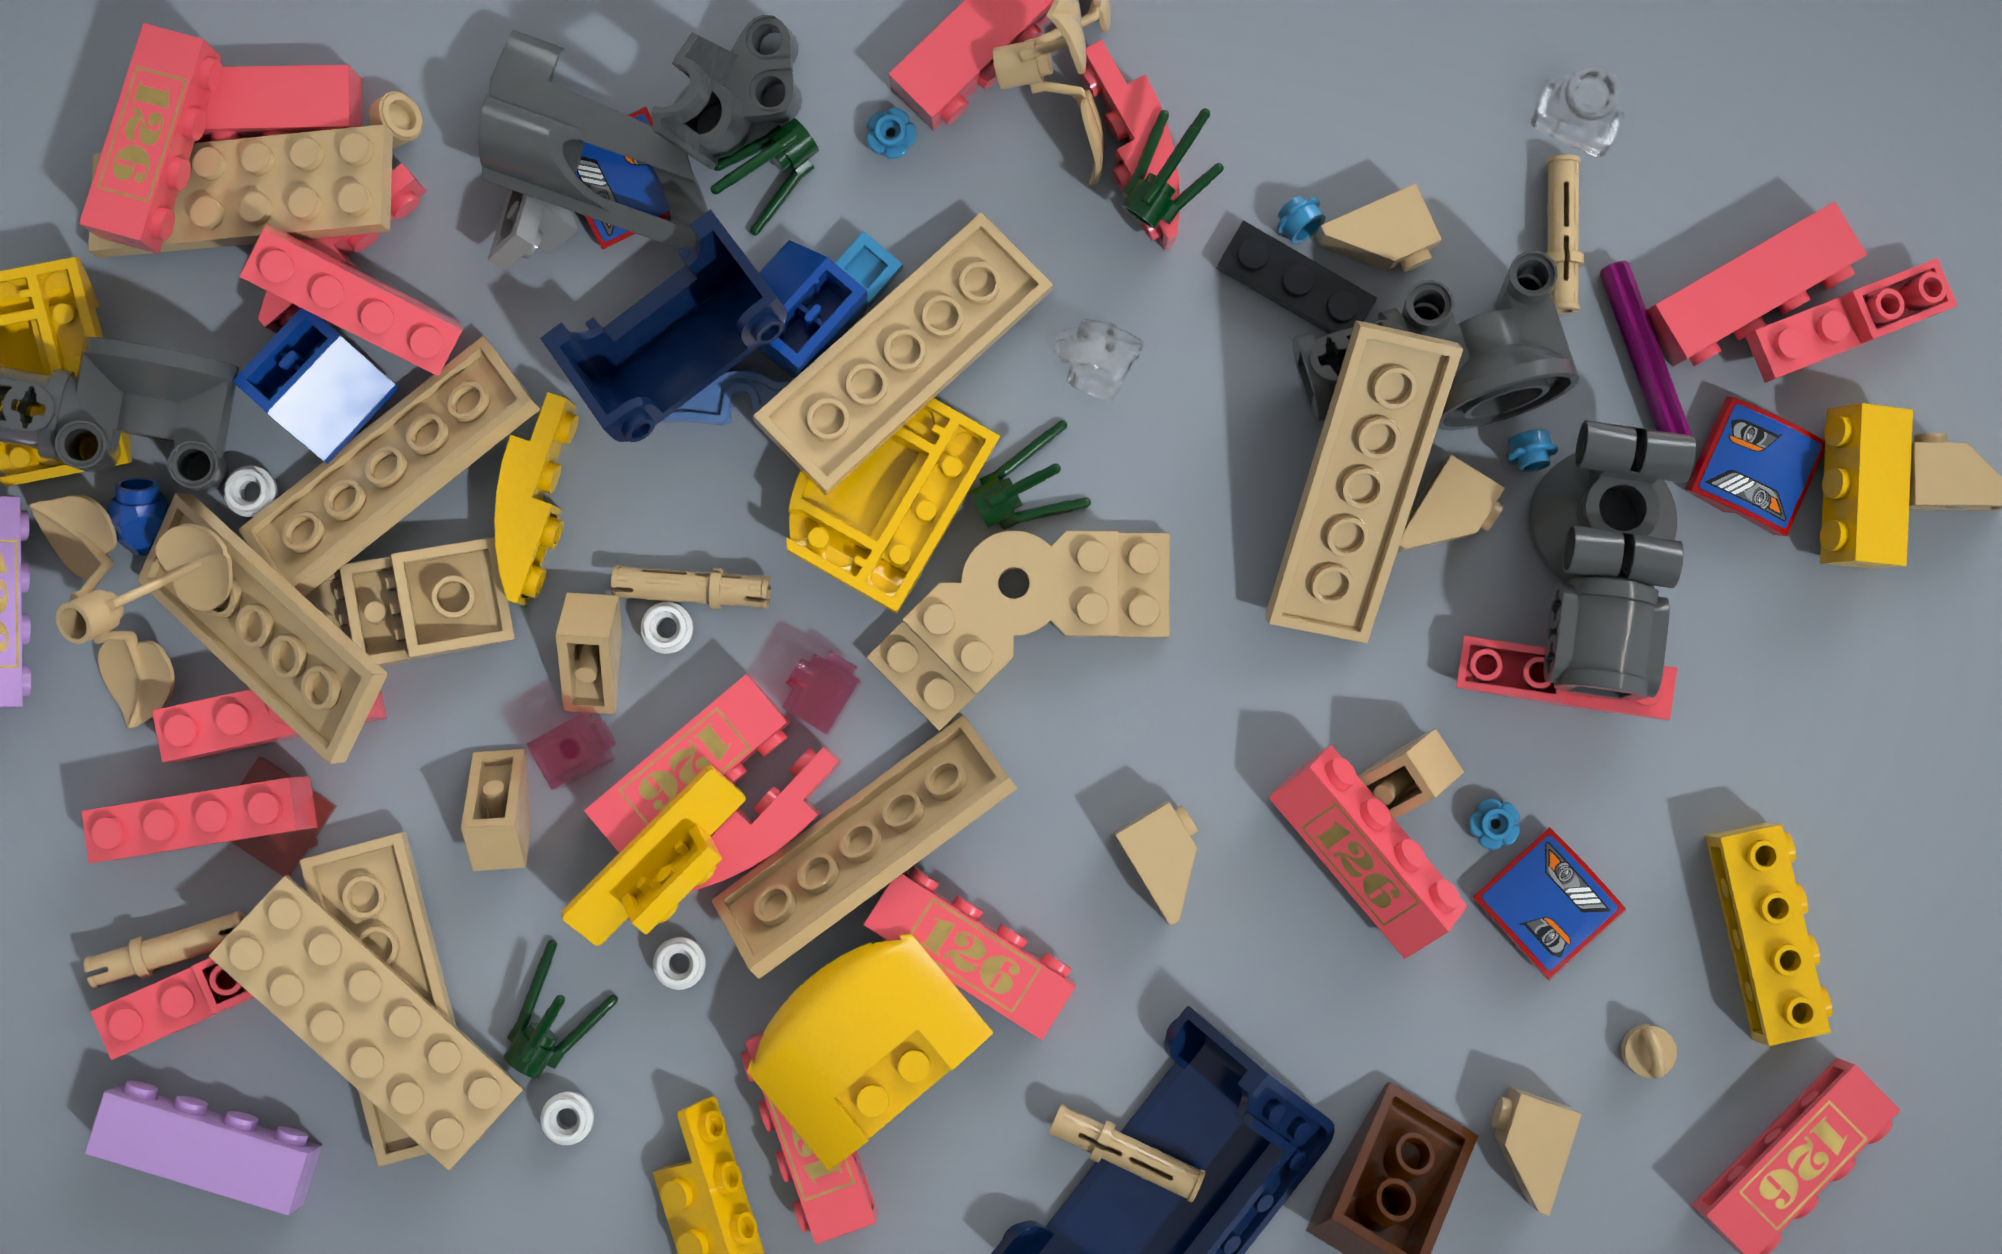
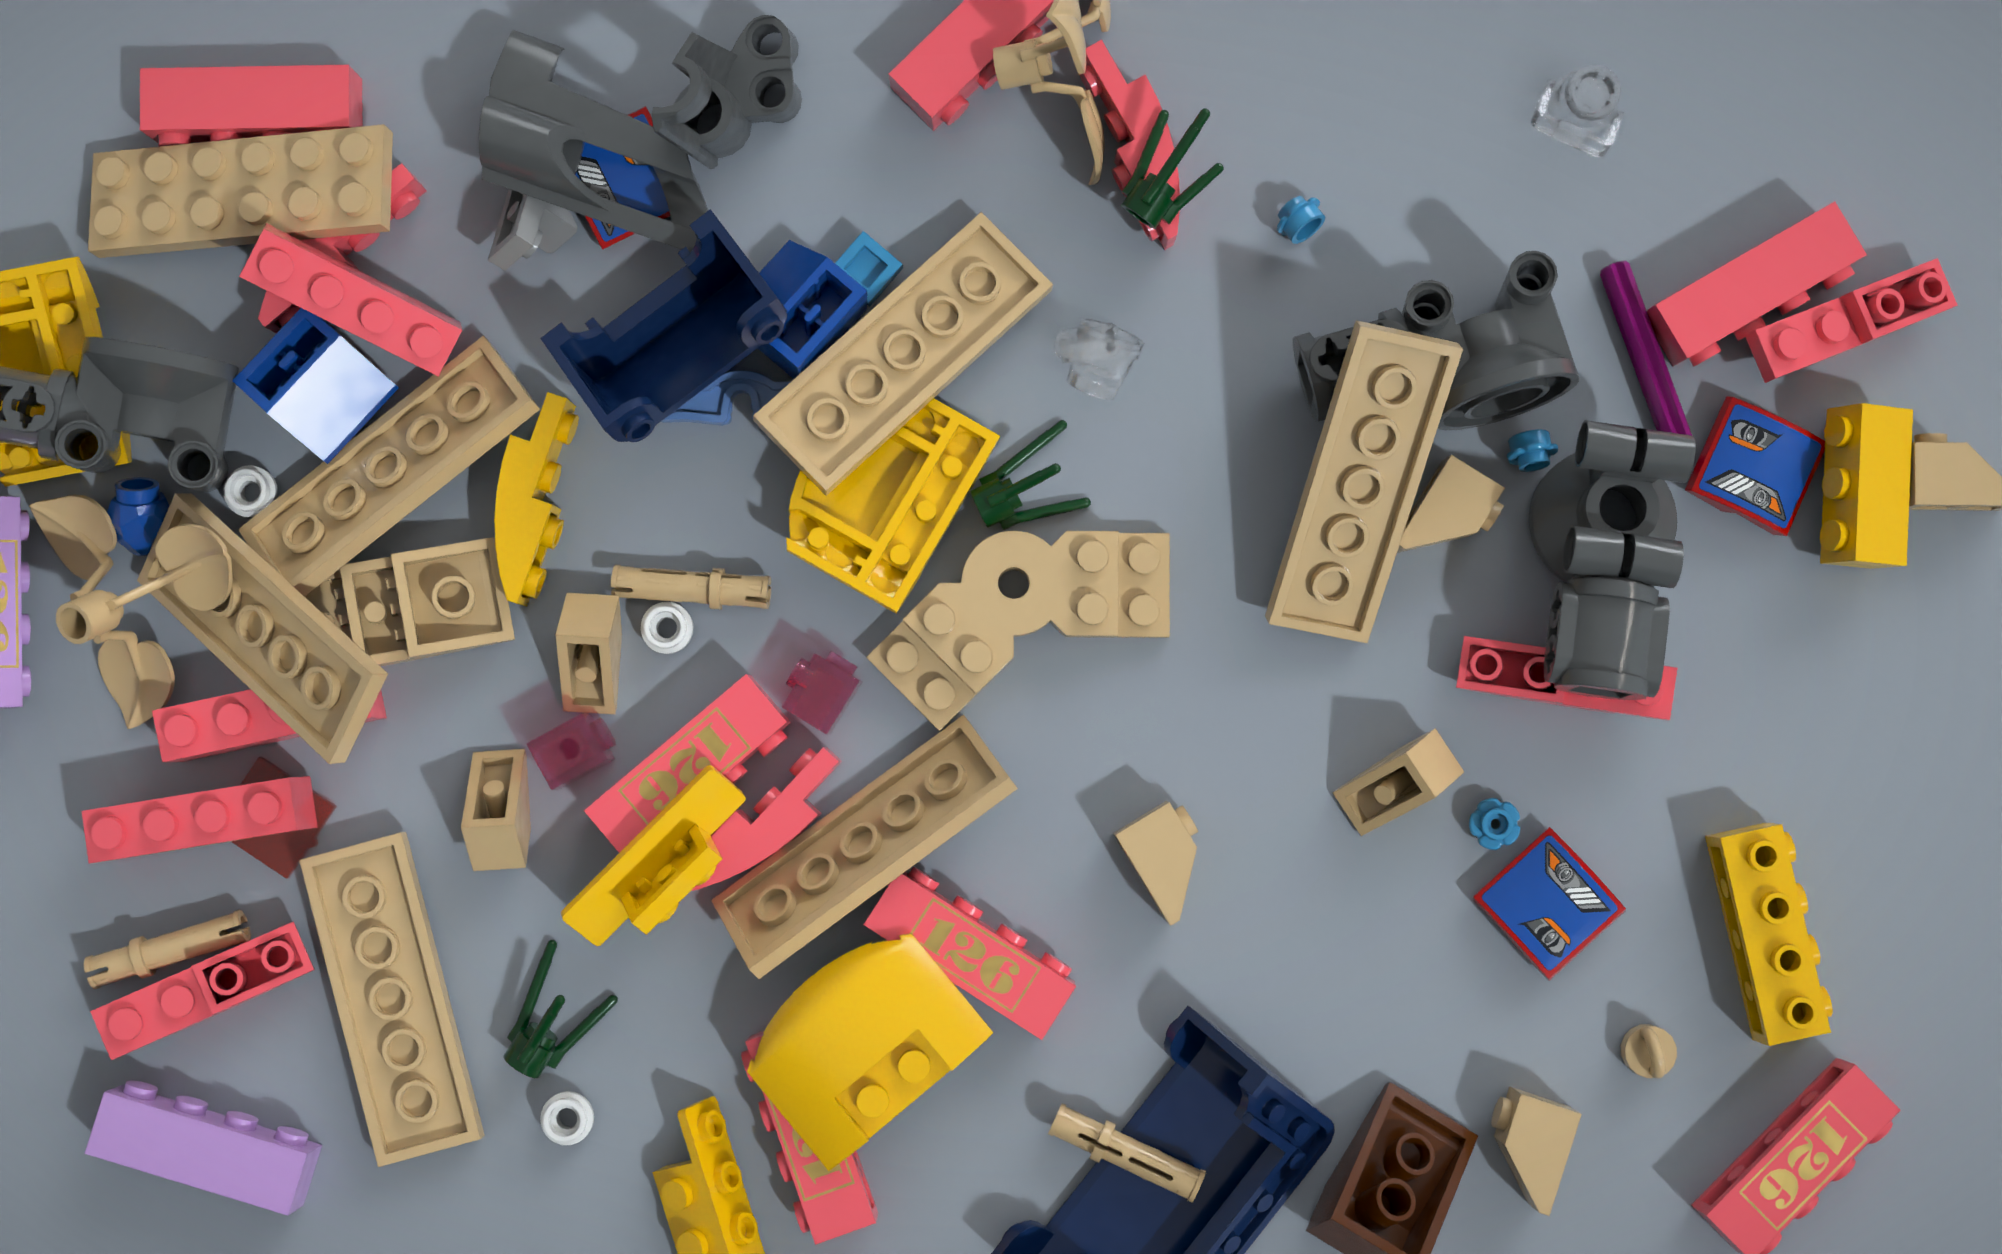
(152, 139): coral brick -> none
(366, 1022): tan plate -> none
(398, 114): tan tile -> none
(665, 971): white plate -> none
(787, 148): dark green plant -> none
(893, 146): dark azure plate -> none
(1294, 281): black plate -> none
(1368, 852): coral brick -> none
(1385, 232): tan slope -> none
(1564, 230): tan pin -> none

